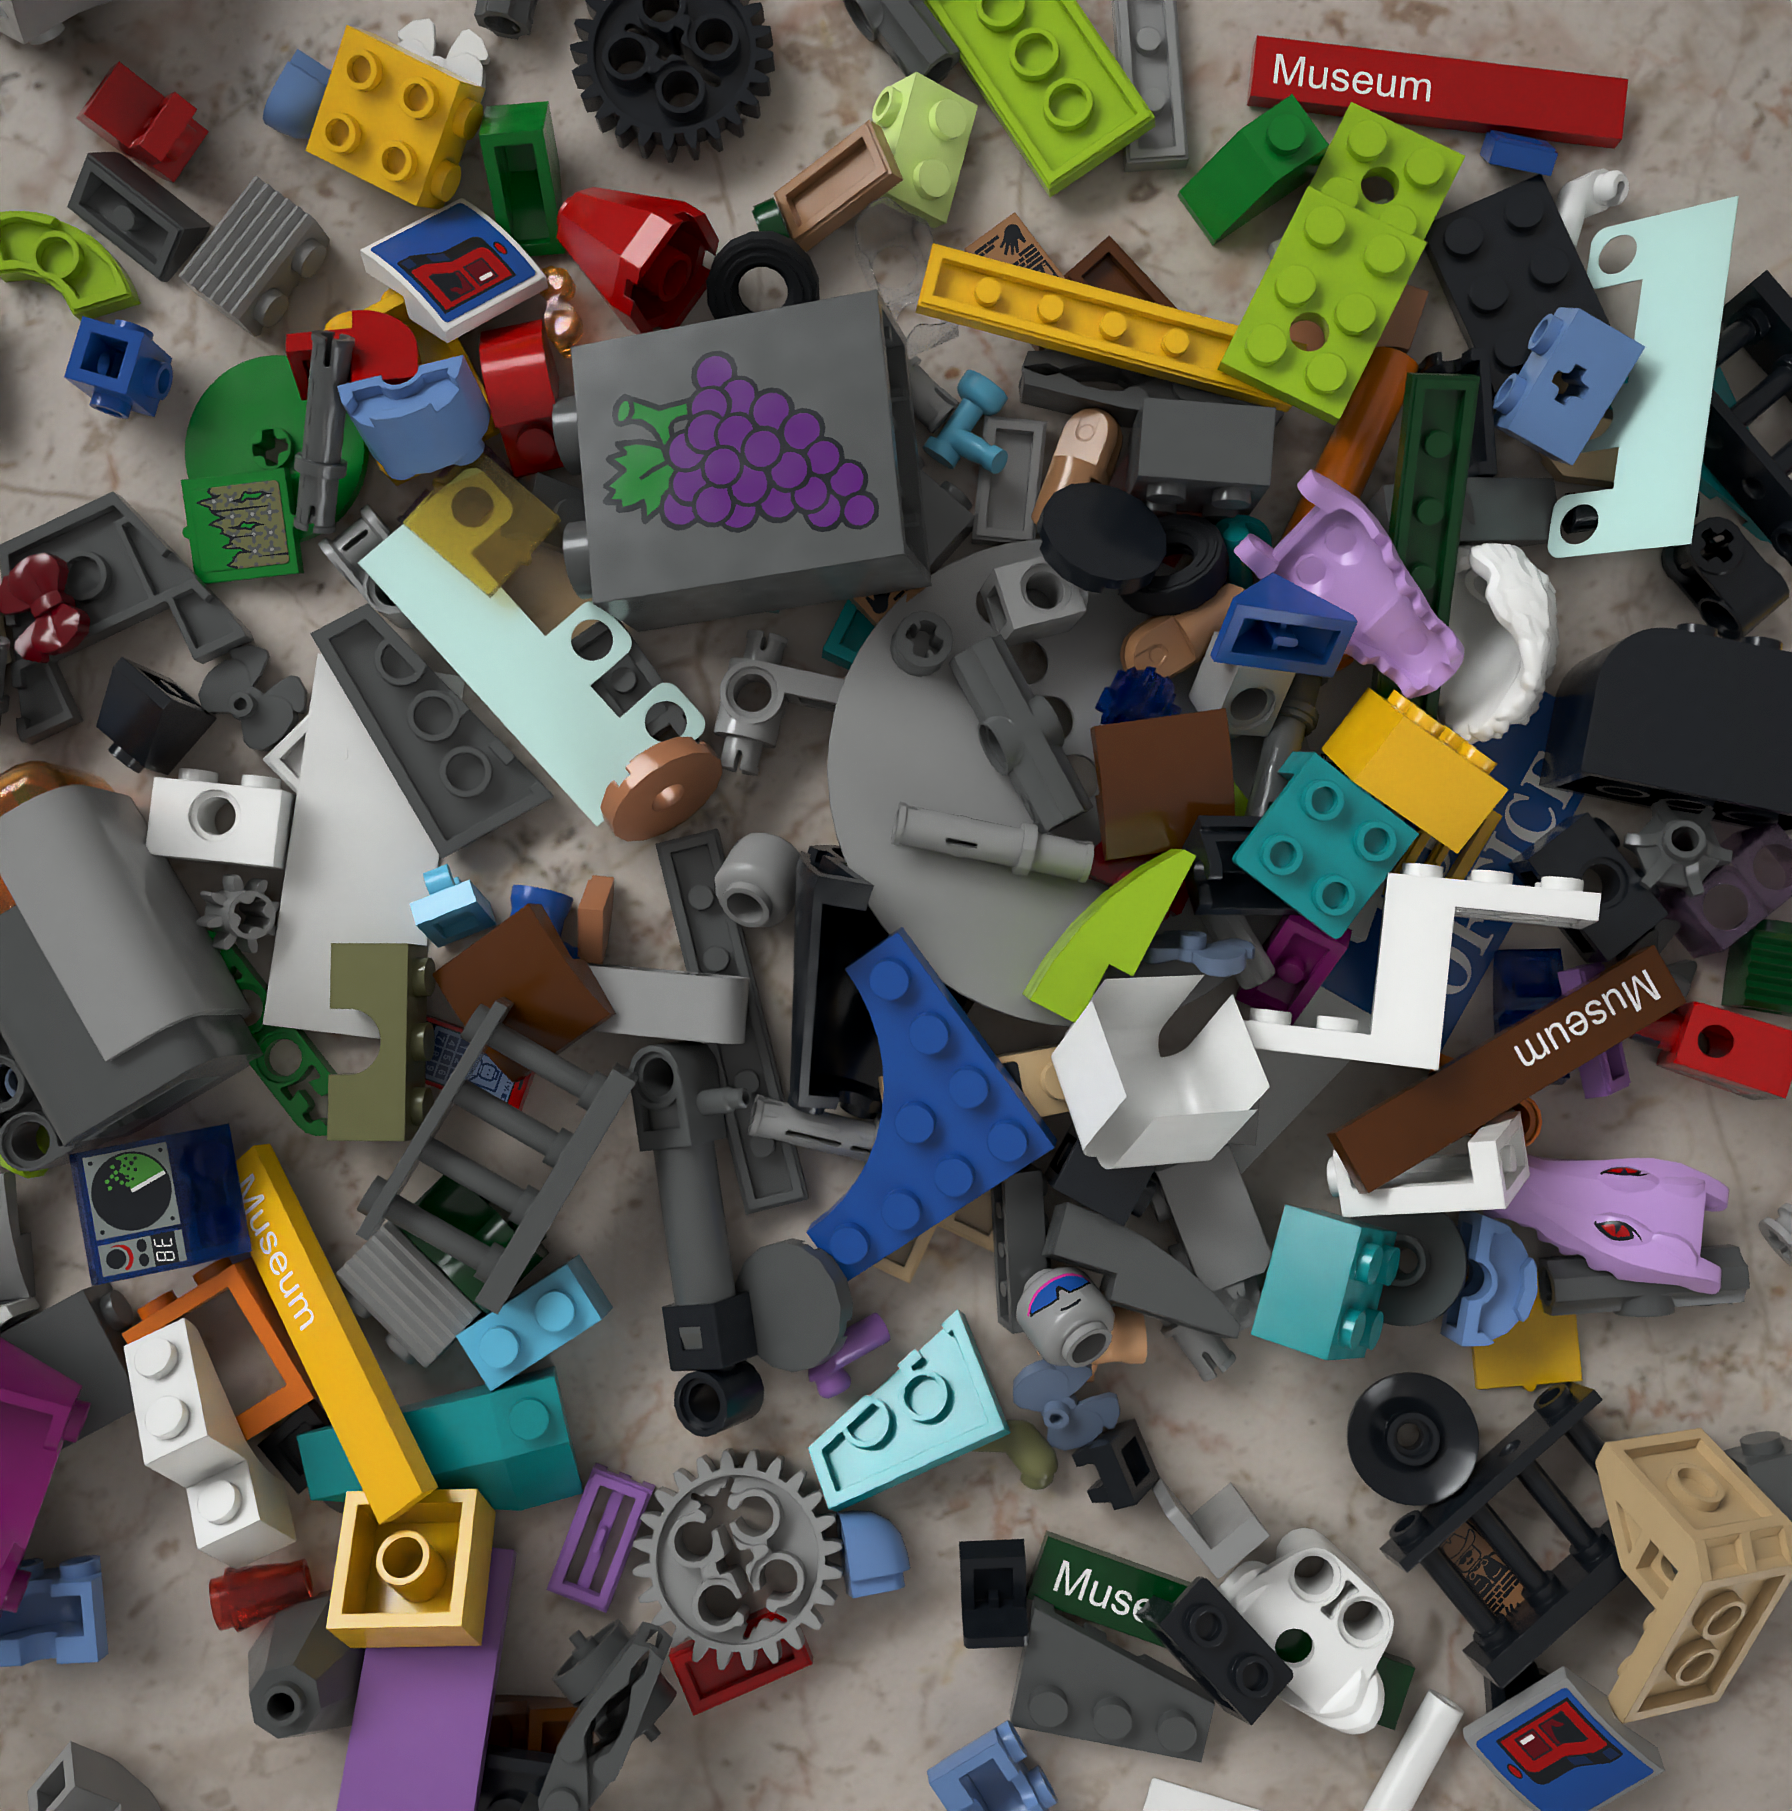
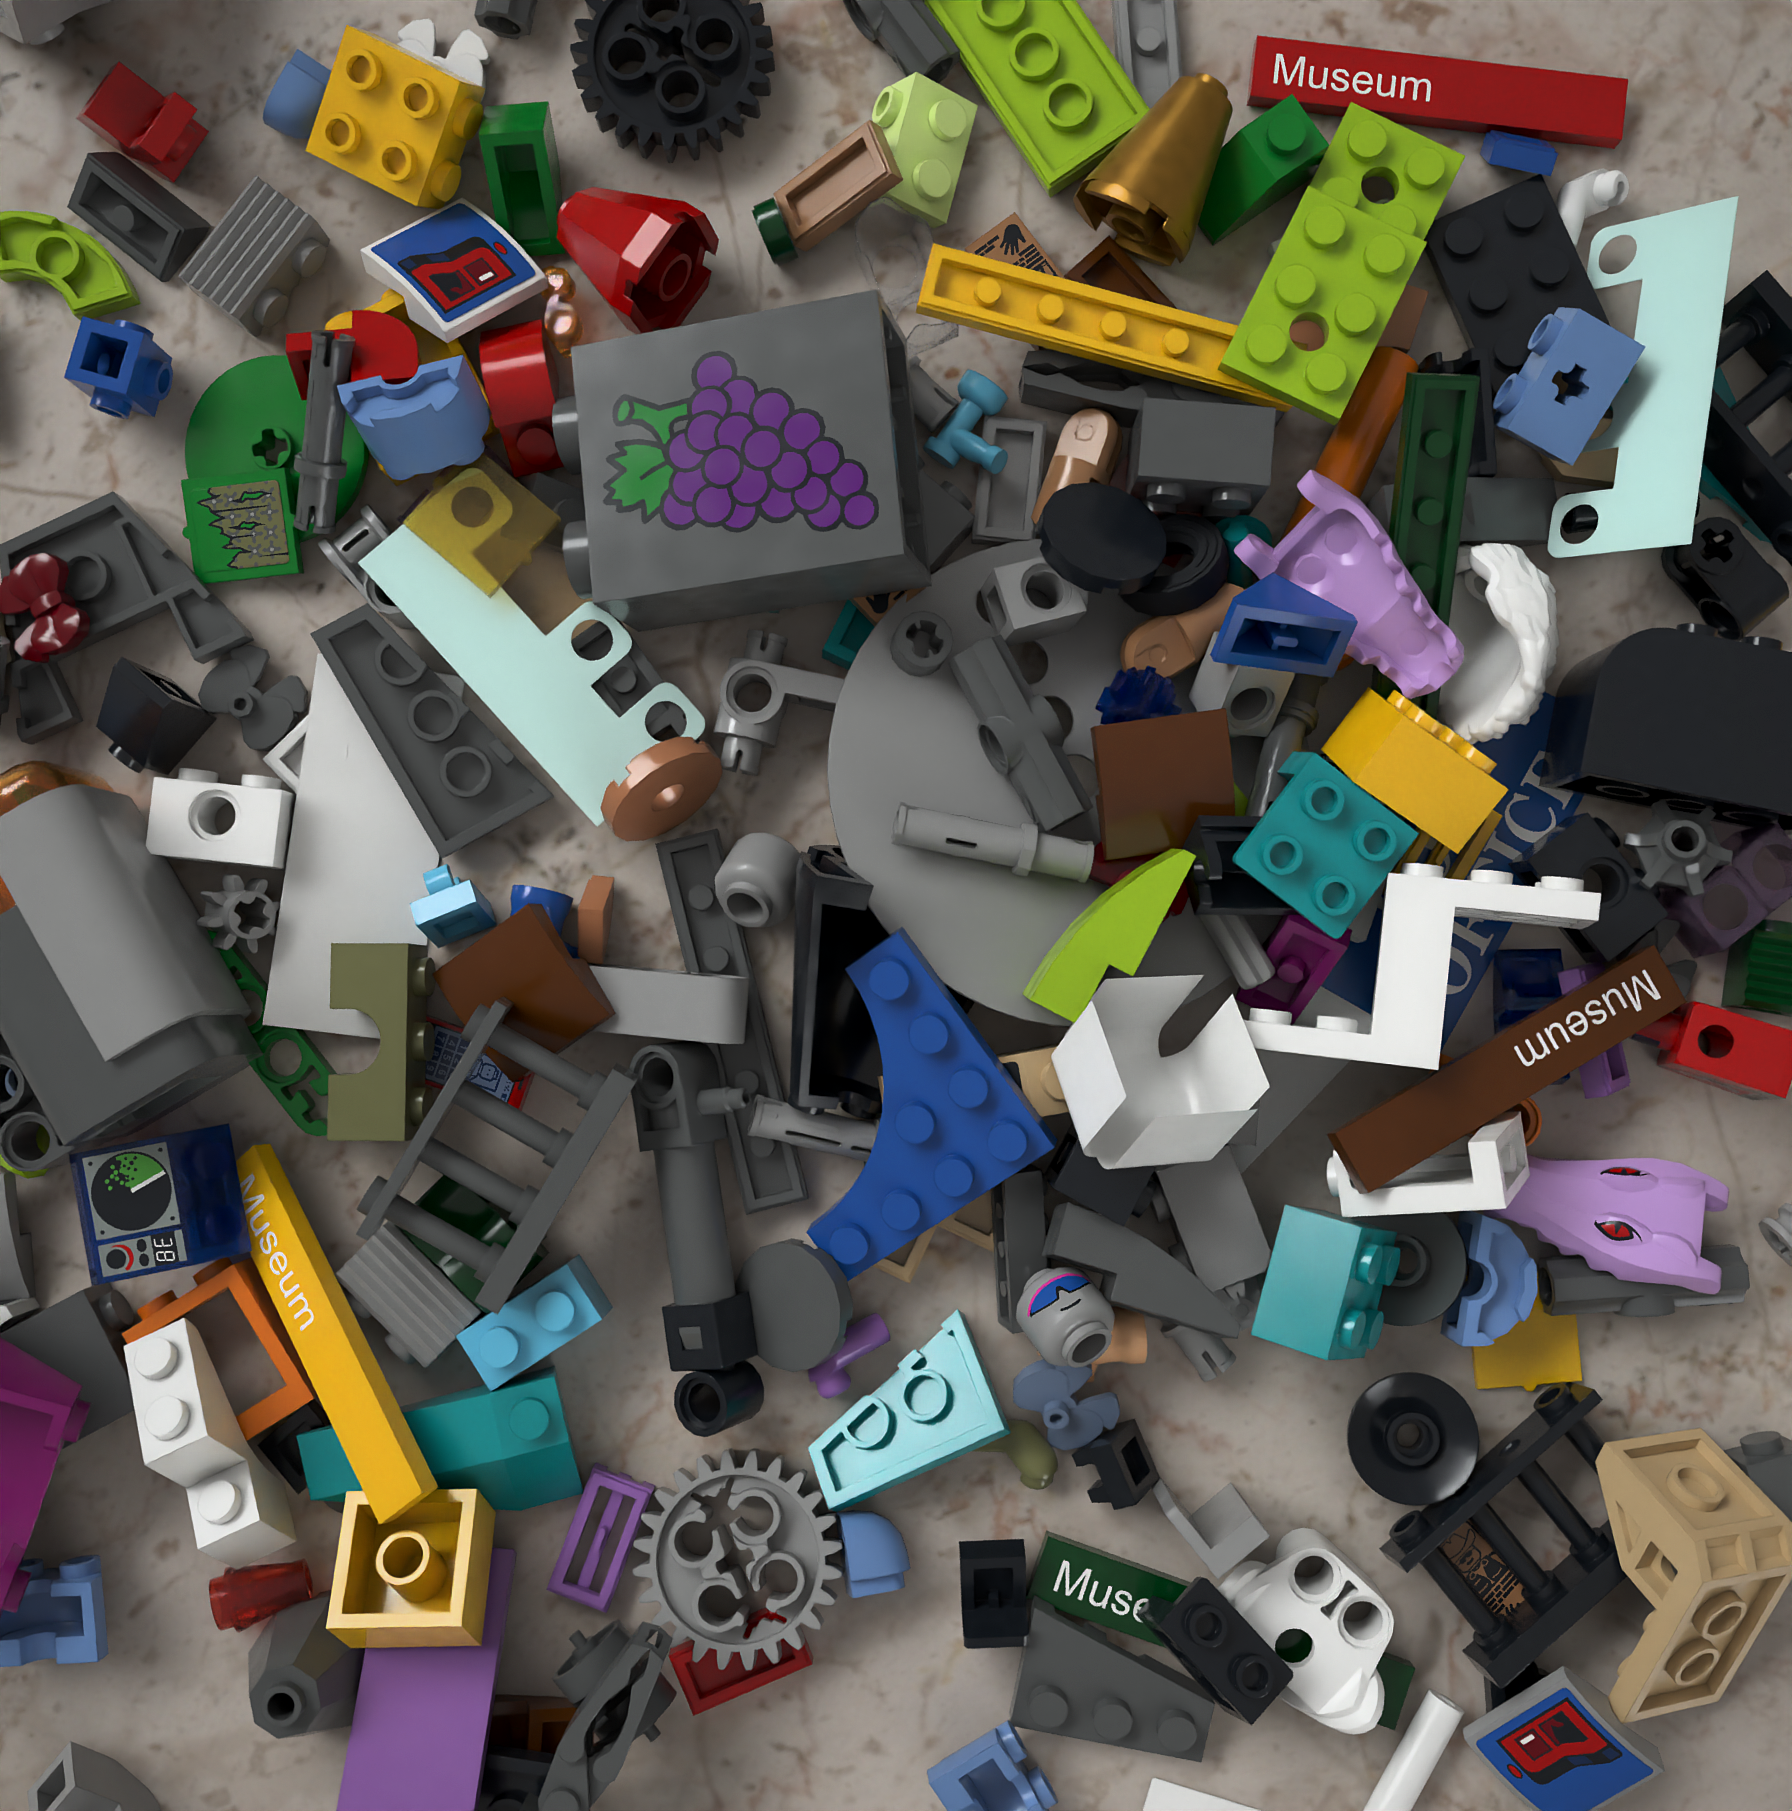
(753, 251): black tyre -> none
(1160, 172): none -> pearl gold cone
(1215, 959): sand blue piece -> none

